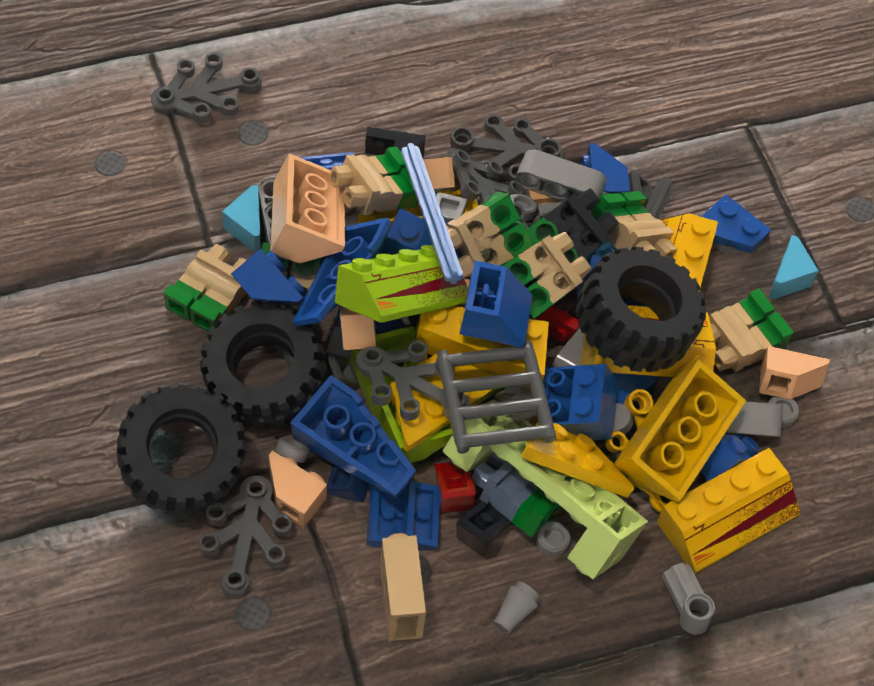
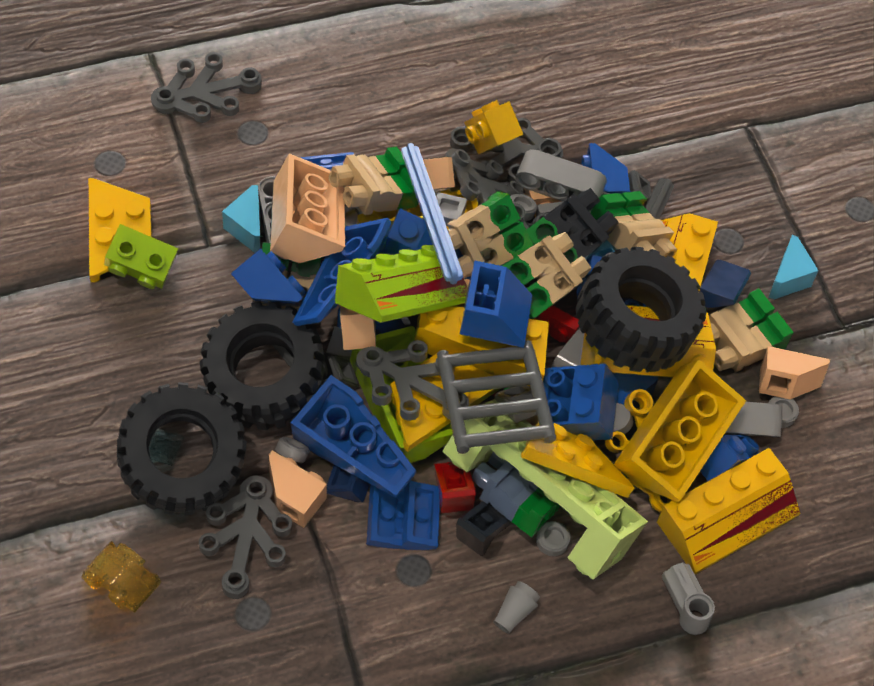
(107, 210): none -> yellow wing
(123, 575): none -> clear yellow cylinder
(140, 257): none -> lime brick
(206, 289): hips -> none
(380, 139): black slope -> none
(402, 587): tan brick -> none
(492, 126): none -> yellow brick
(724, 284): none -> dark blue slope
(736, 225): blue wing -> none

